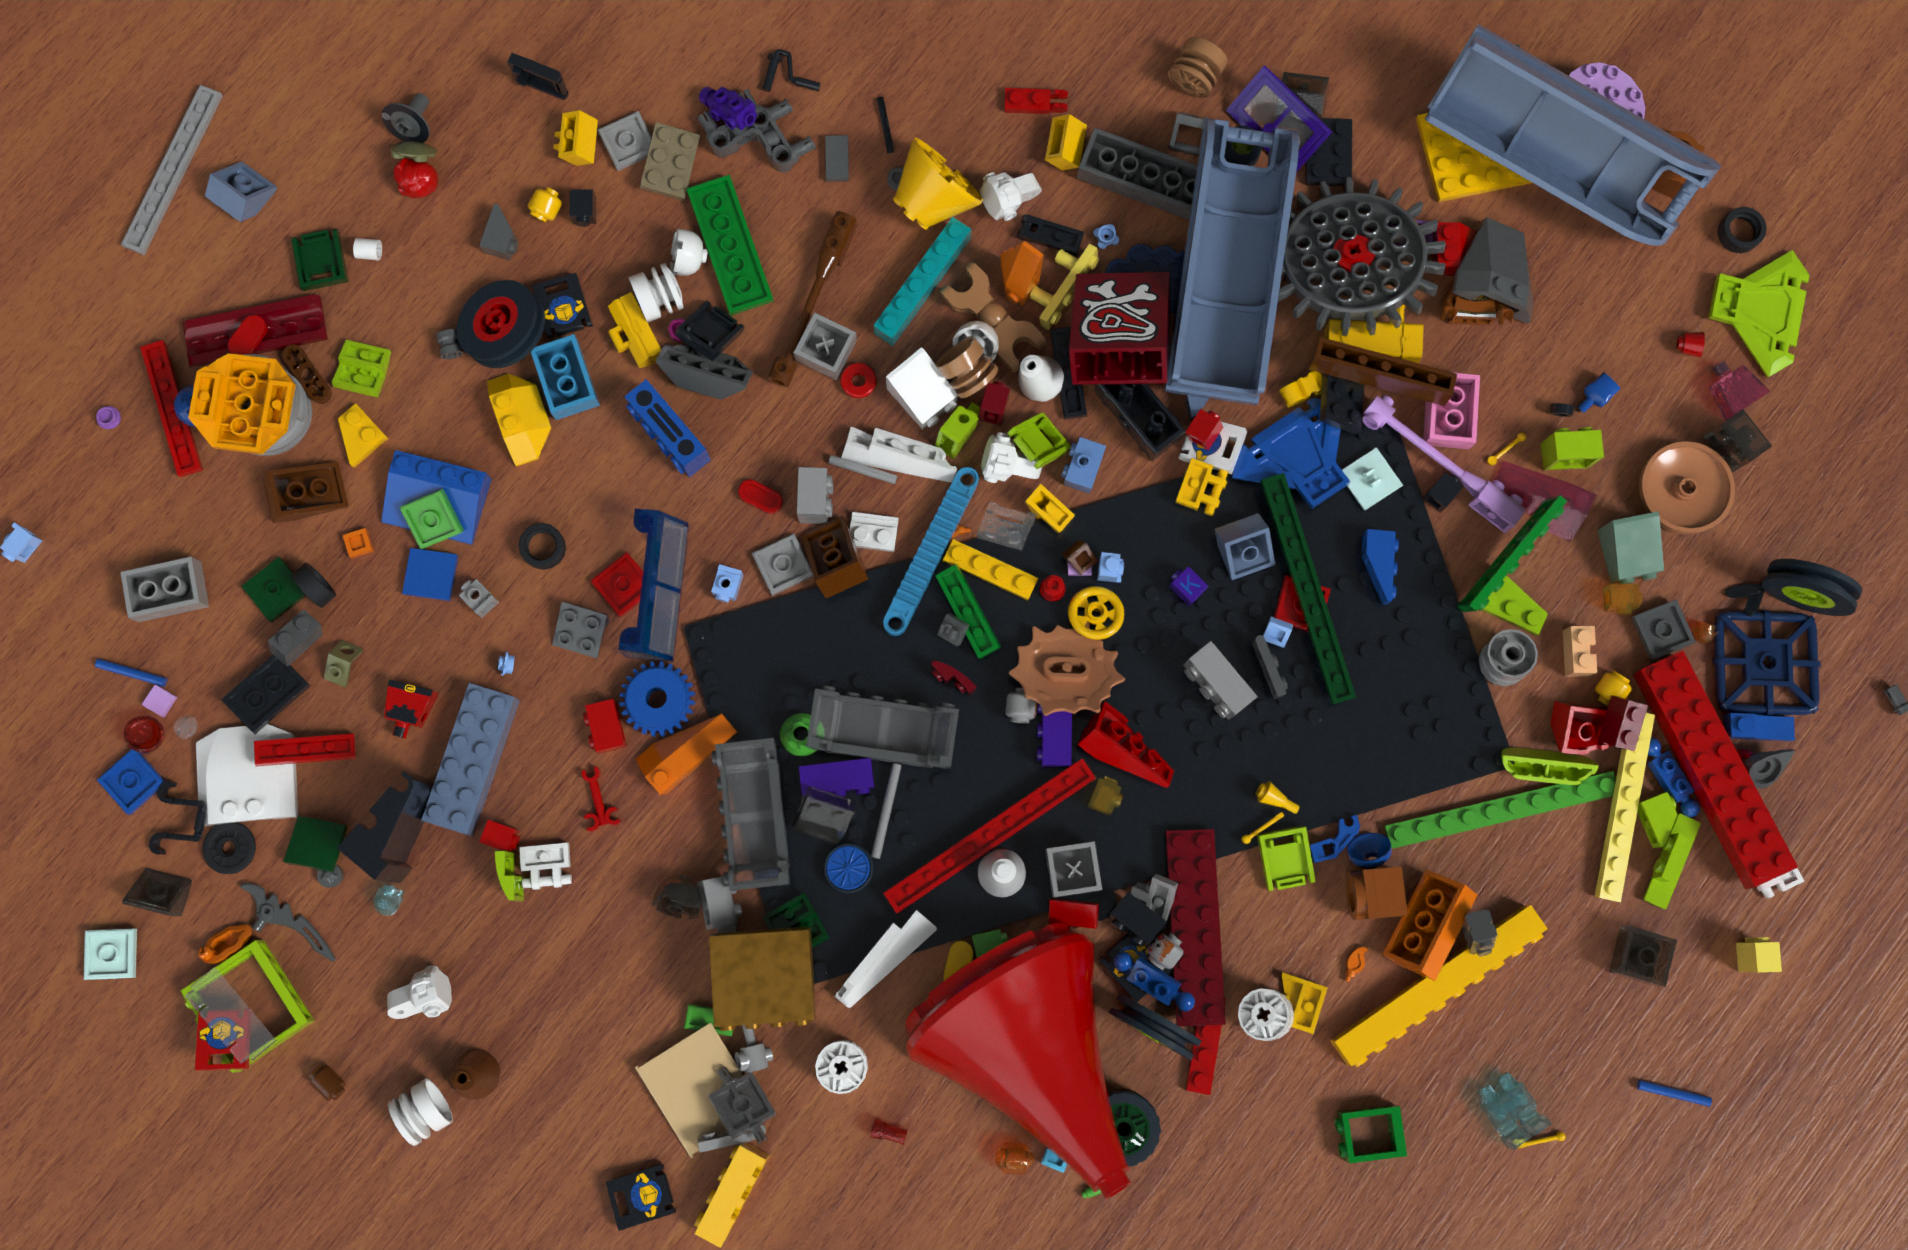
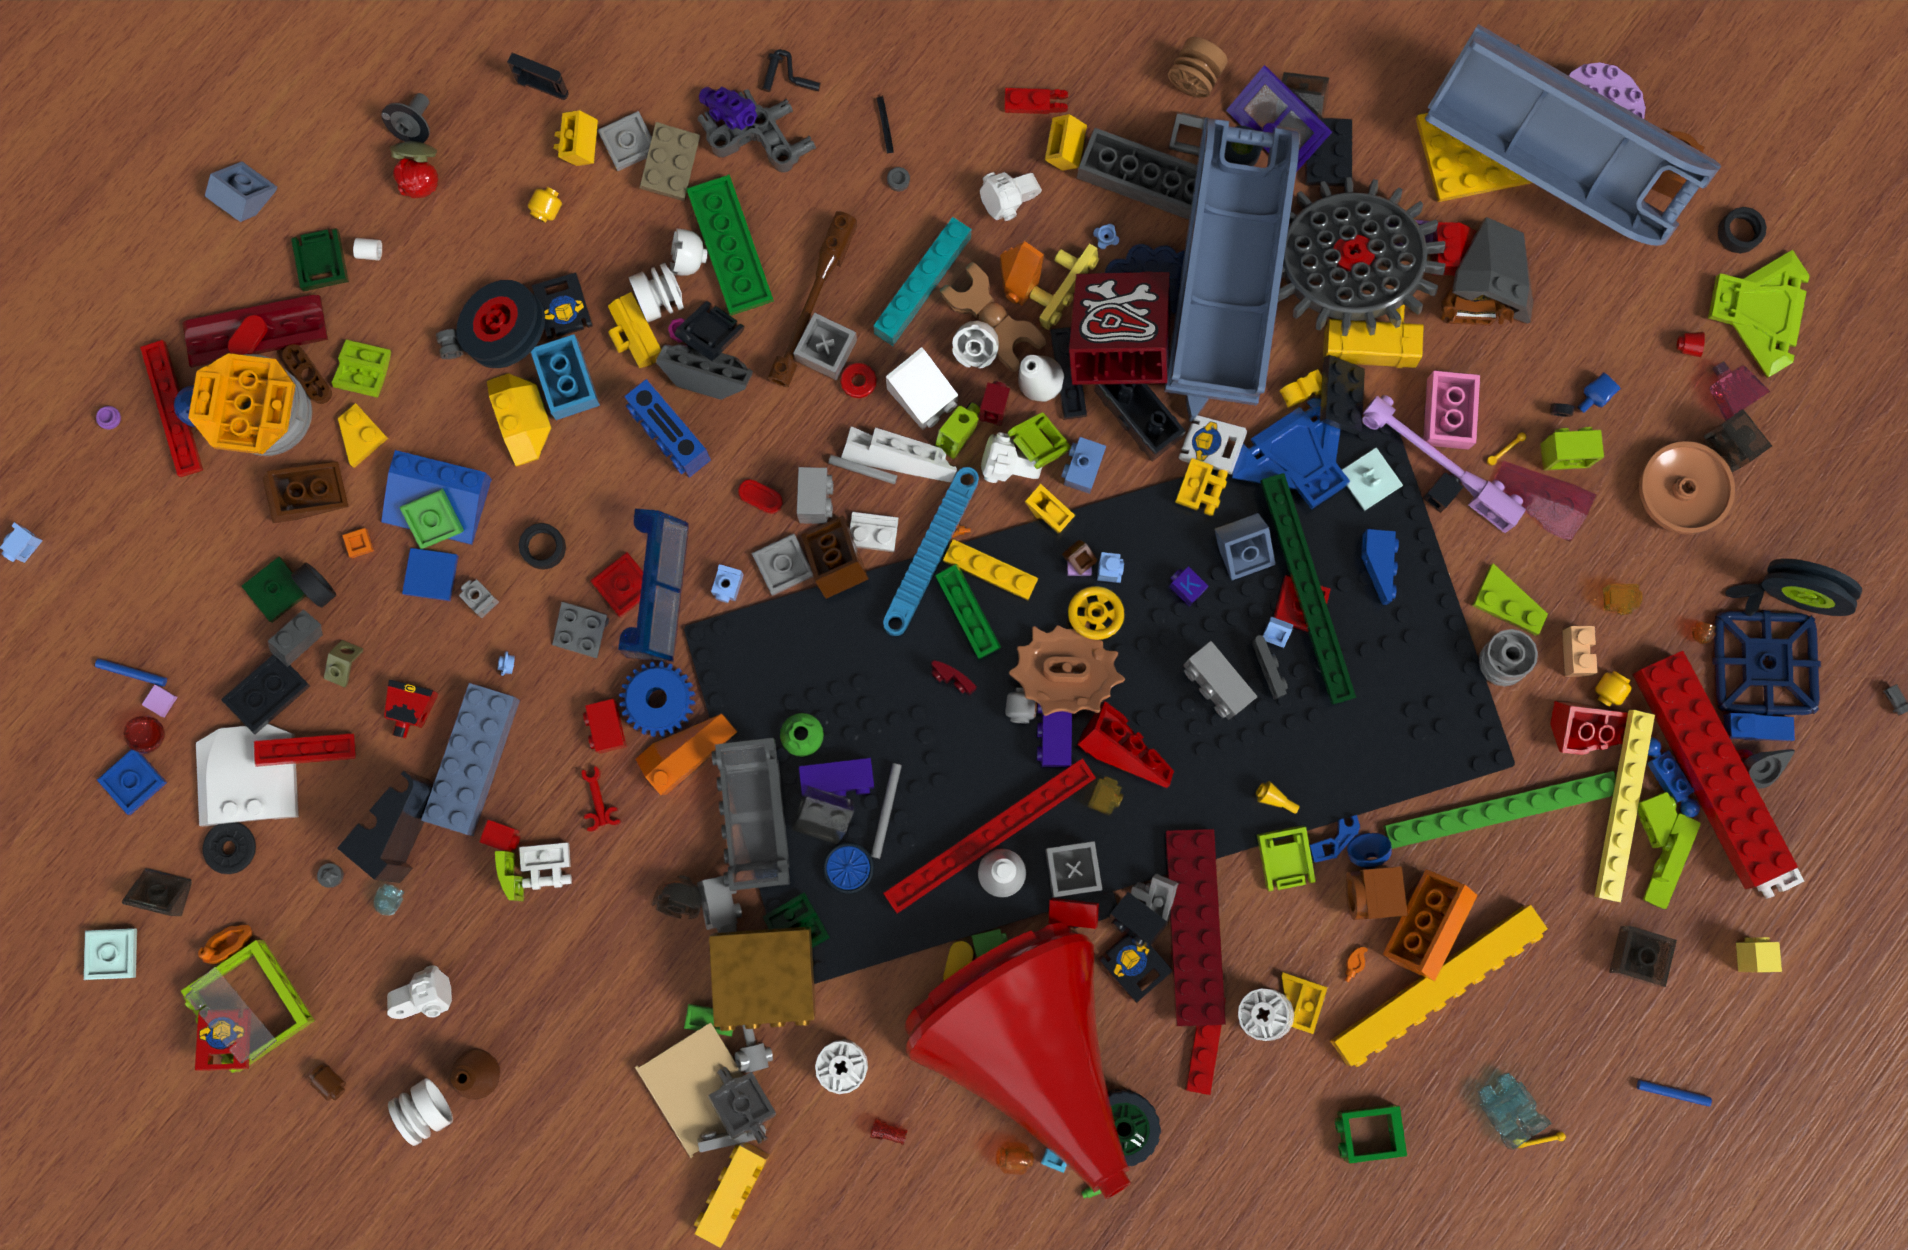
(162, 793): black piece -> none
(164, 589): light grey brick -> none
(171, 170): light grey tile -> none
(185, 727): clear plate -> none
(269, 911): dark grey piece -> none
(315, 844): dark green slope -> none
(498, 236): dark grey slope -> none
(582, 207): black brick -> none
(644, 1196): black container -> none
(837, 158): dark grey tile -> none
(882, 729): clear windscreen -> none
(885, 956): white wedge -> none
(931, 188): yellow cone -> none
(953, 629): dark grey tile -> none
(967, 367): medium nougat wheel -> none
(1005, 531): clear plate -> none
(1050, 234): black plate -> none
(1052, 588): red hat -> none
(1154, 981): blue plate -> none
(1155, 1026): black wheel -> none
(1165, 951): light grey head -> none
(1204, 428): red brick -> none
(1247, 838): yellow hinge -> none
(1382, 371): reddish brown brick -> none
(1479, 932): dark grey brick -> none
(1508, 559): green plate -> none
(1548, 766): lime brick -> none
(1623, 723): dark red brick -> none
(1632, 548): sand green slope -> none
(1663, 630): dark grey plate -> none

